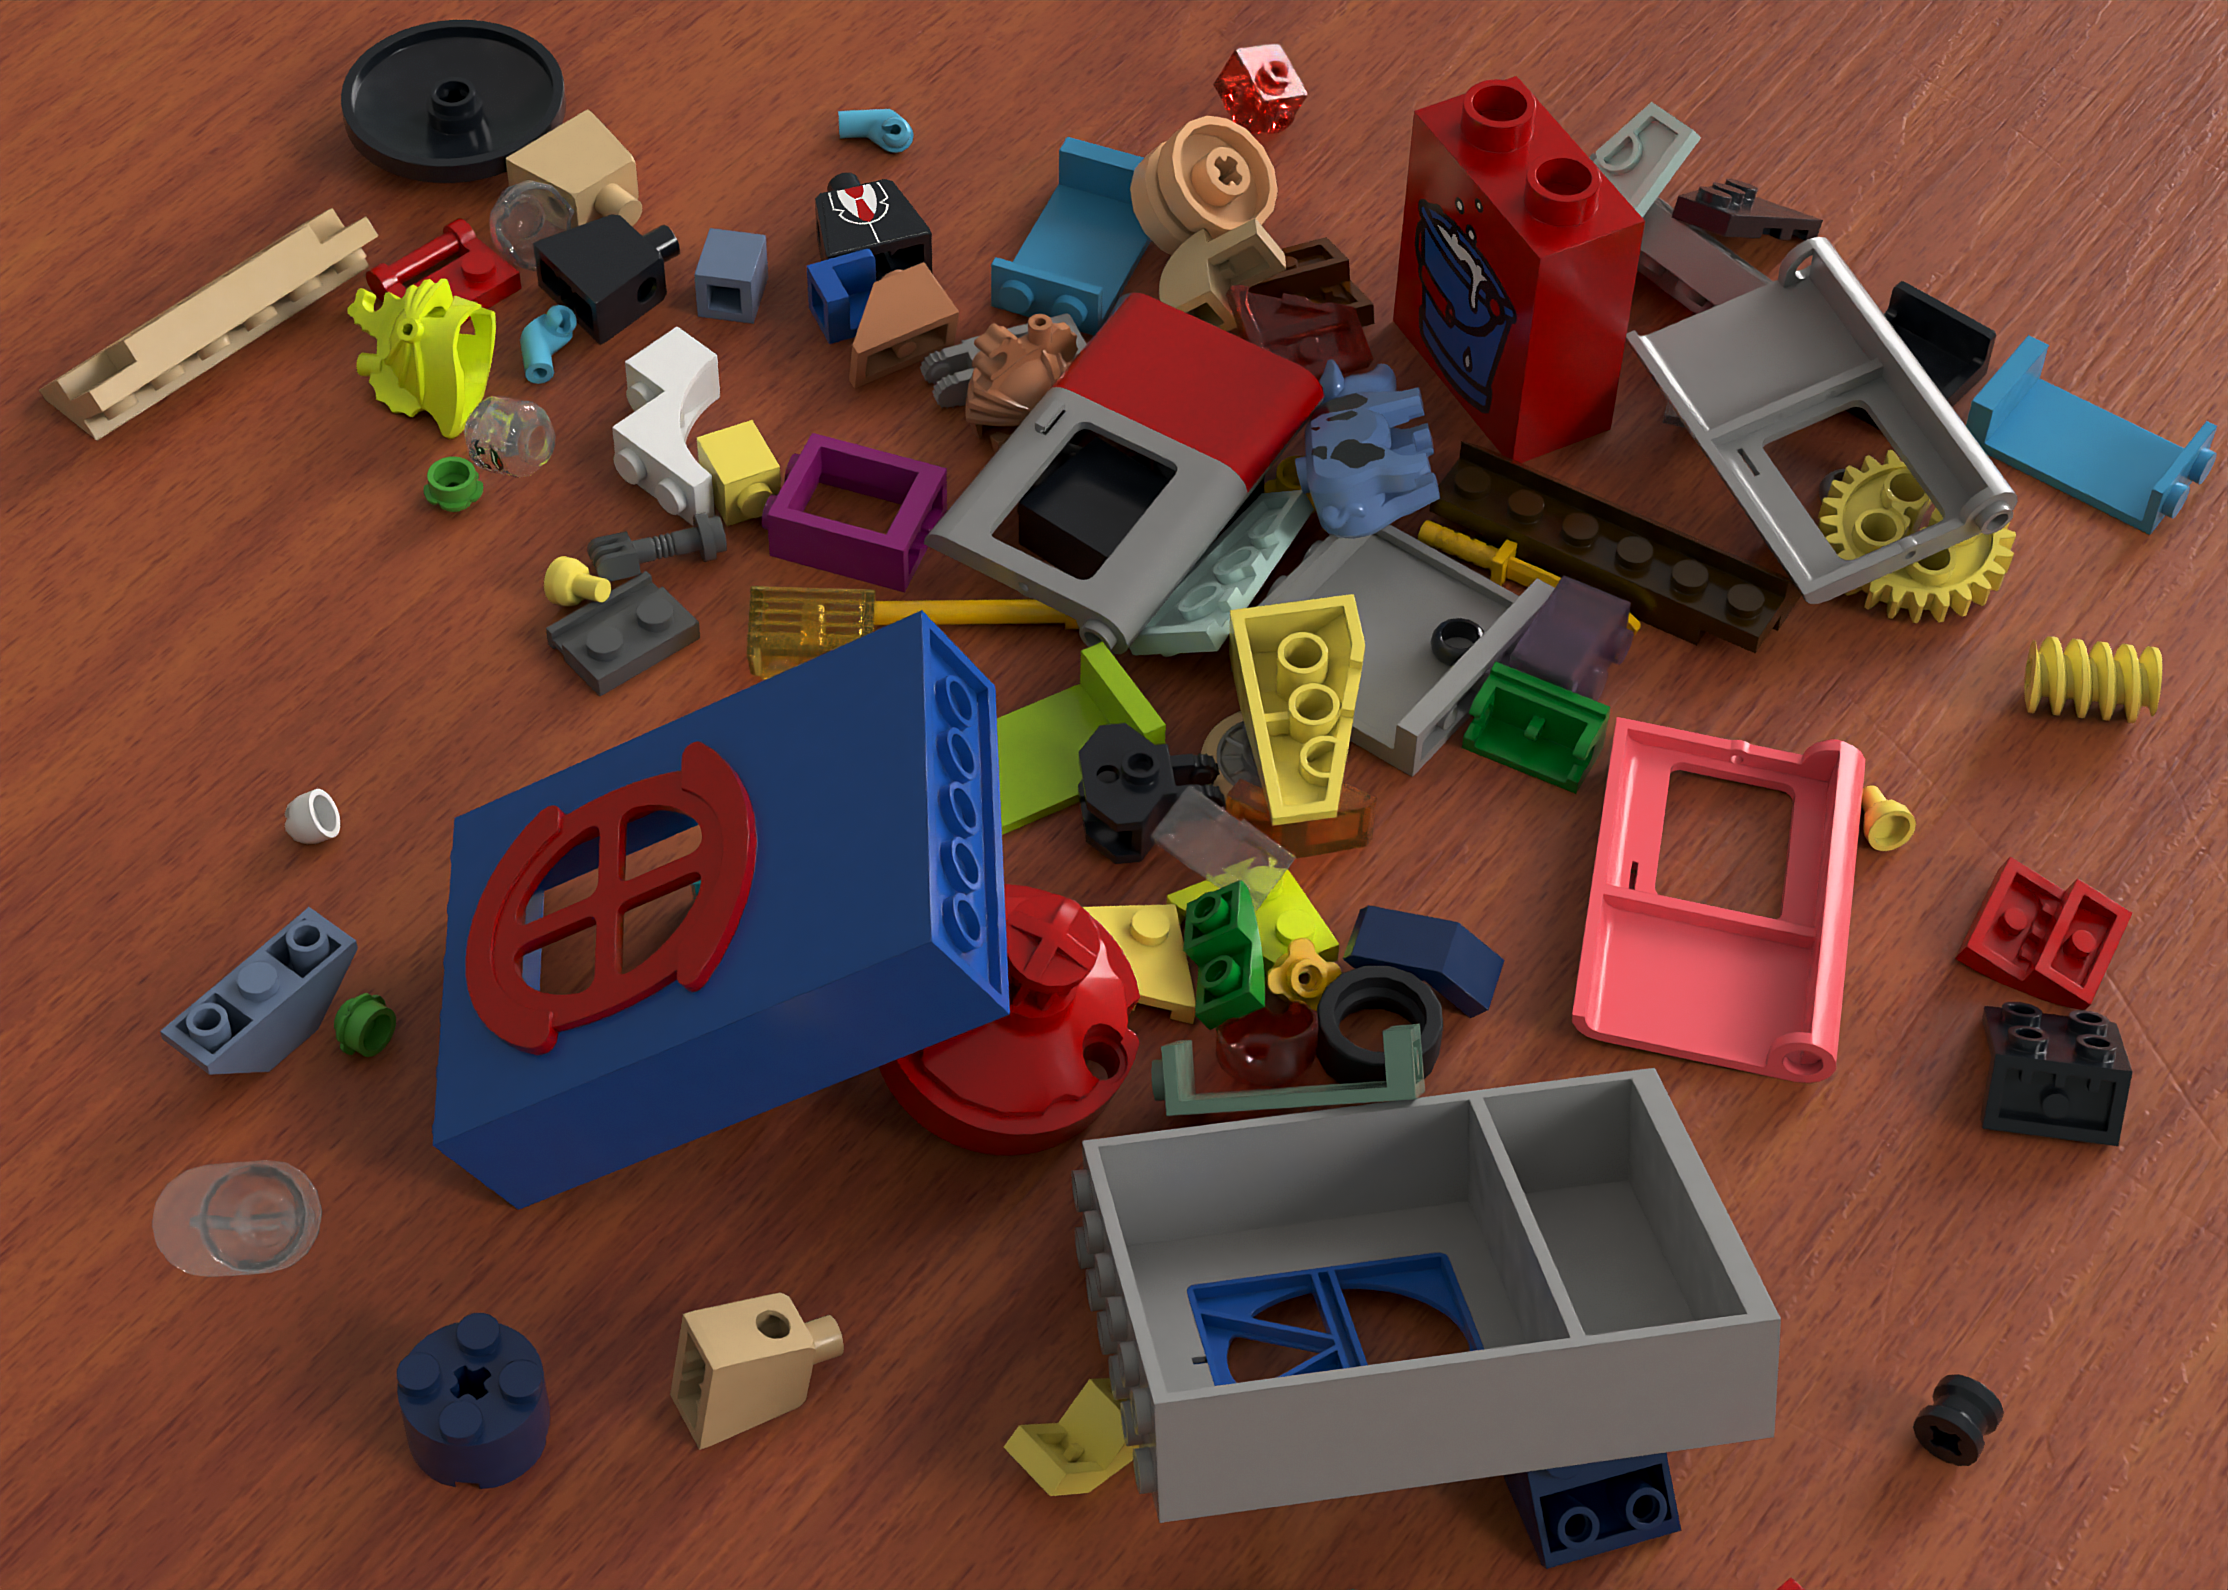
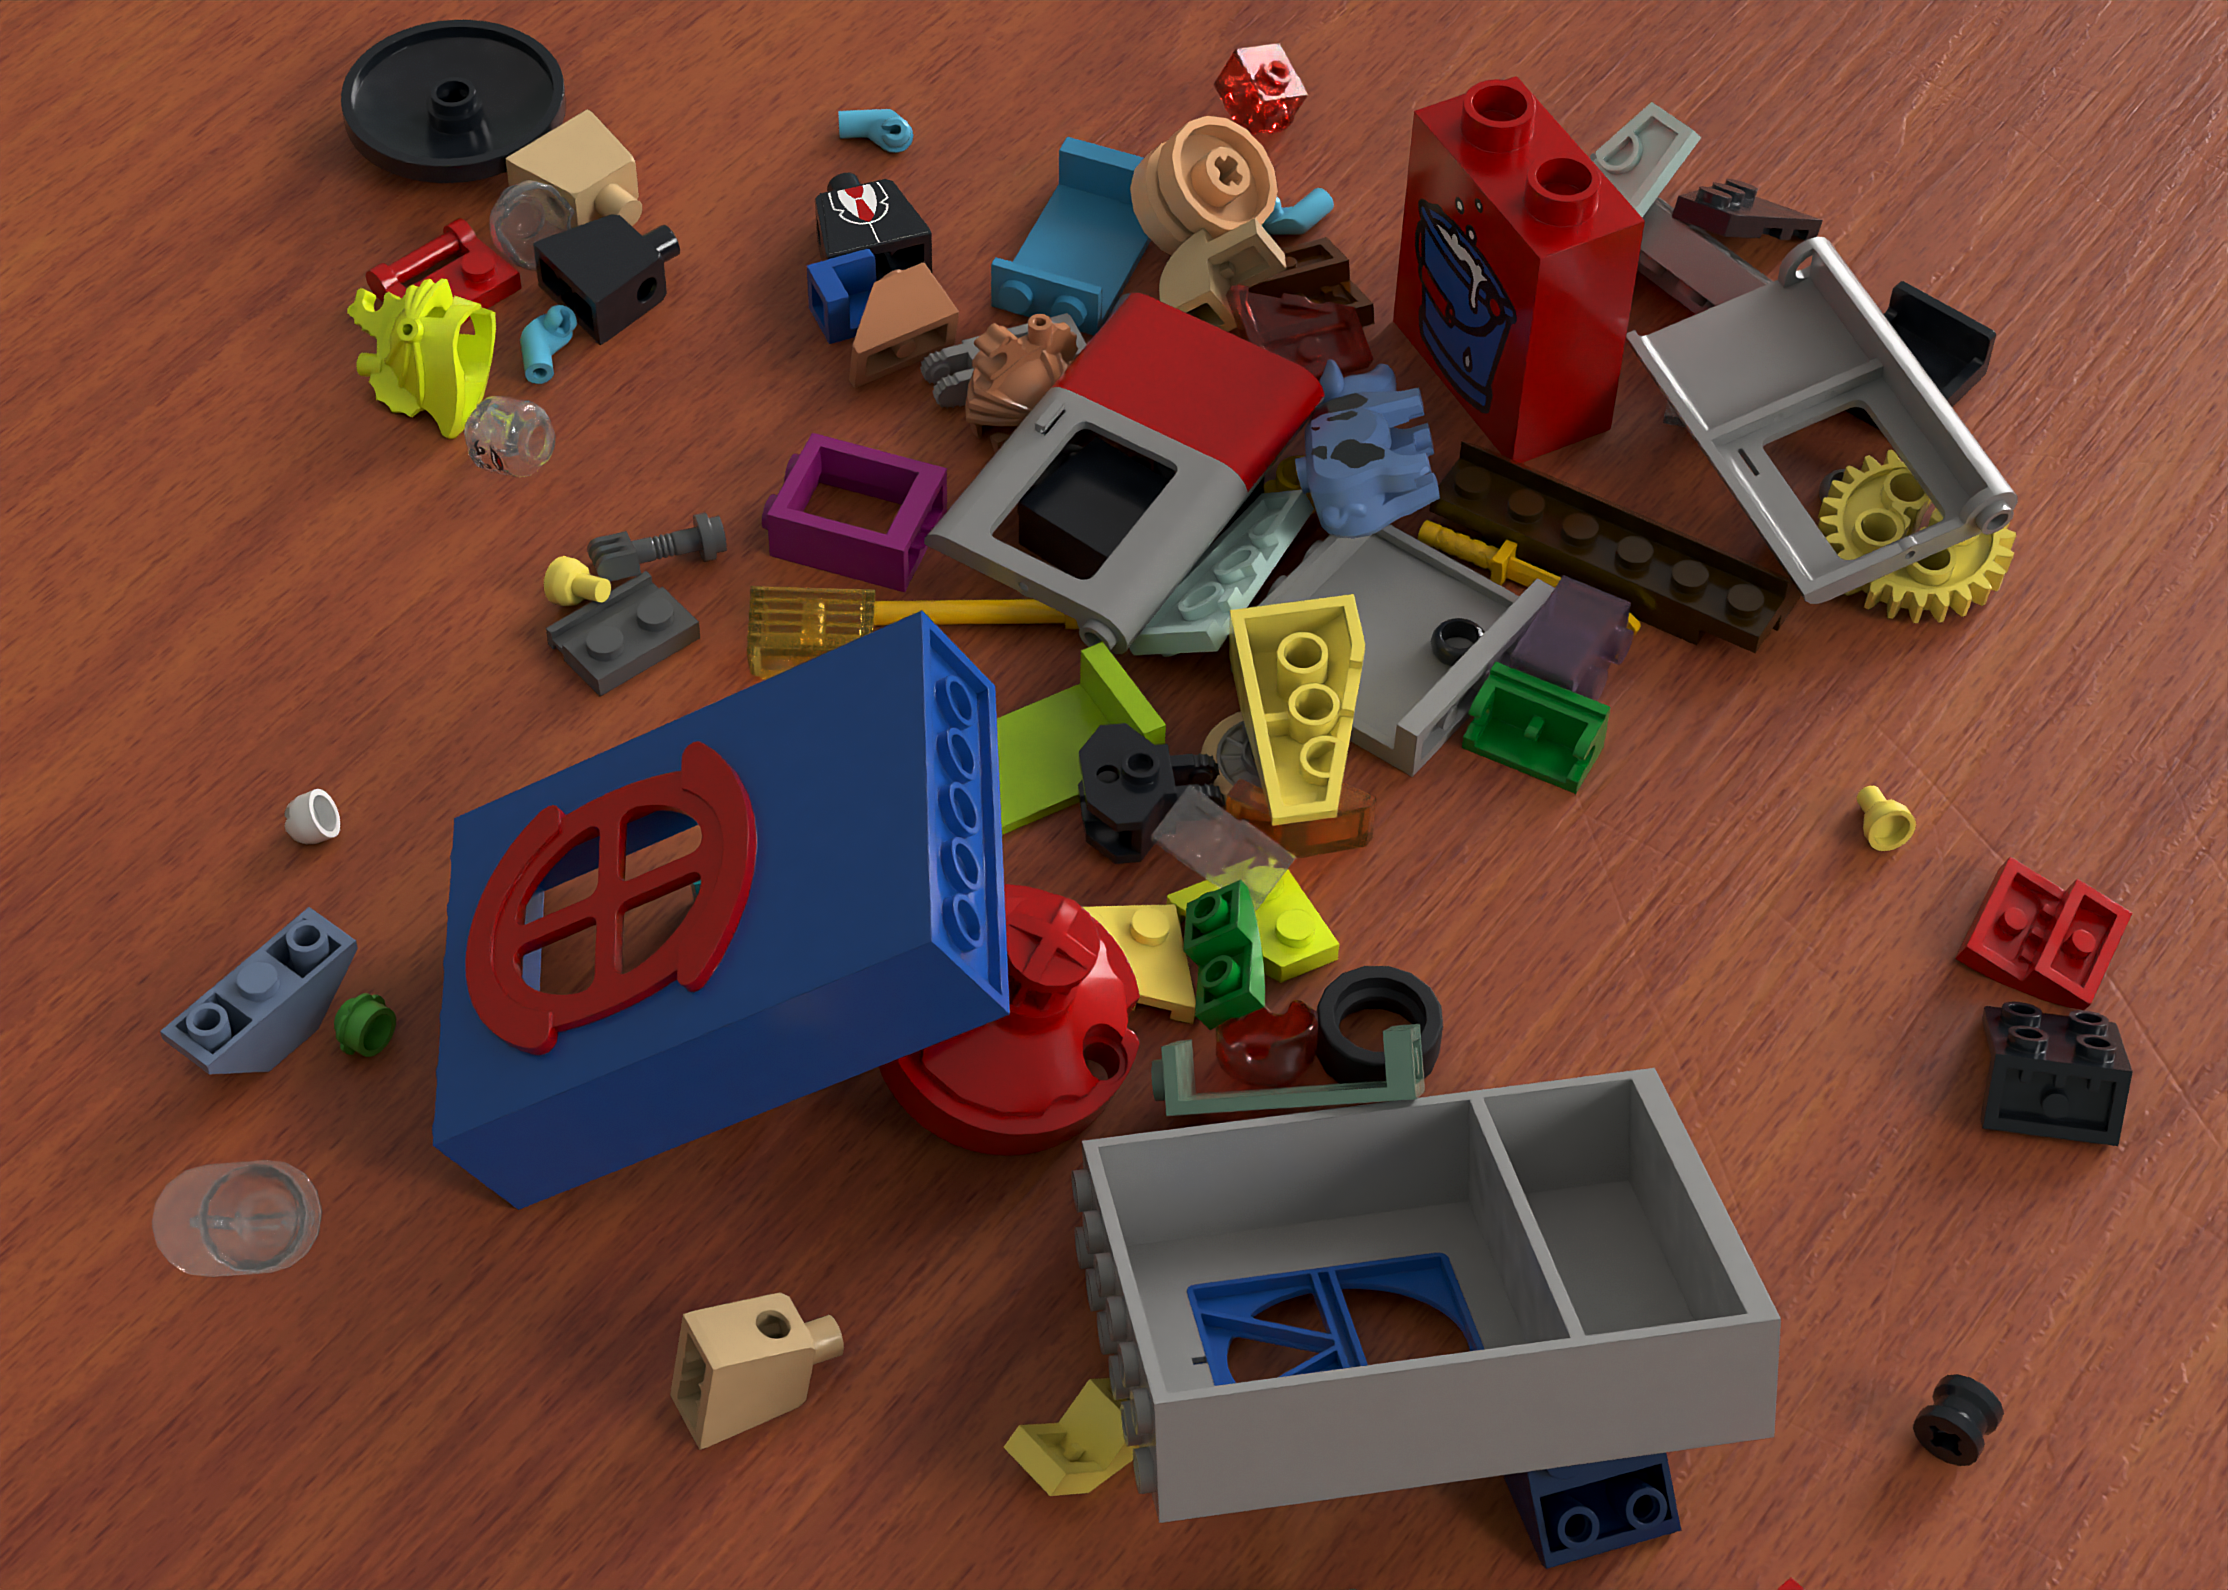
(210, 324): tan slope -> none
(453, 484): bright green plate -> none
(474, 1403): dark blue brick -> none
(668, 391): white arch -> none
(731, 275): sand blue brick -> none
(740, 469): light yellow brick -> none
(1300, 217): none -> medium azure arm
(1301, 957): yellow plate -> none
(1431, 950): dark blue slope -> none
(1707, 976): coral piece -> none
(2084, 446): dark azure panel -> none
(2093, 677): light yellow piece -> none

